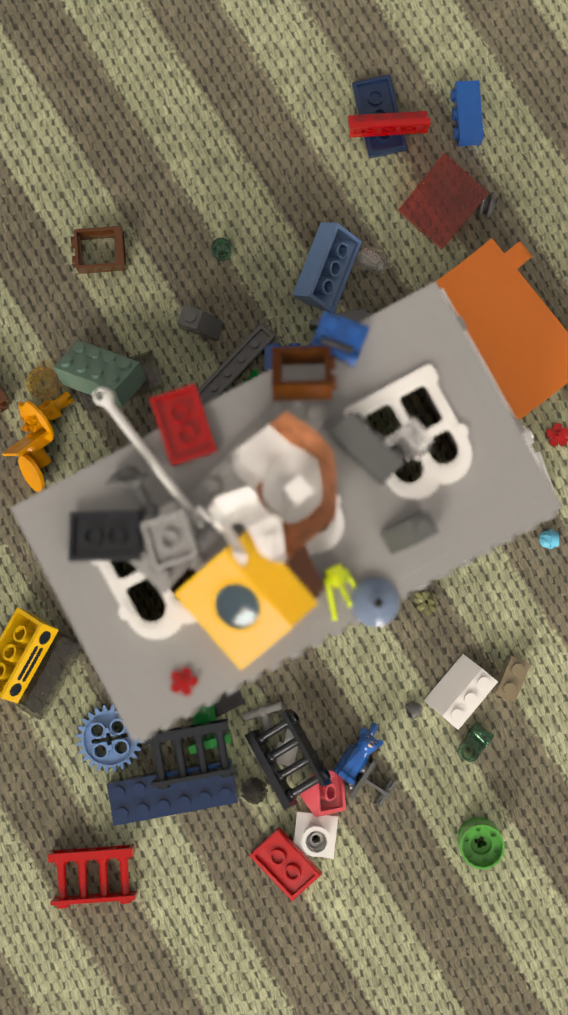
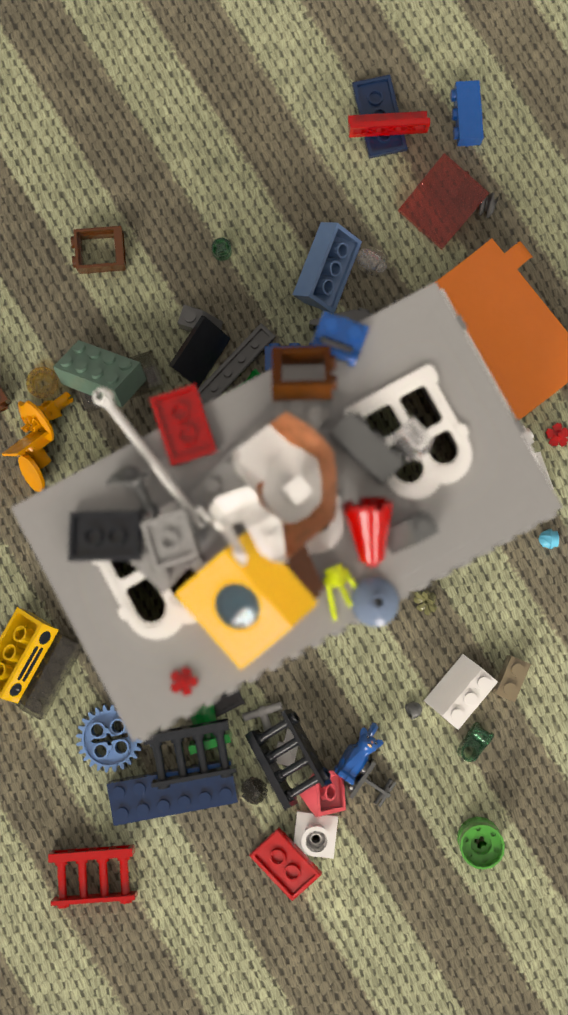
(199, 351): none -> black tile
(369, 527): none -> cone

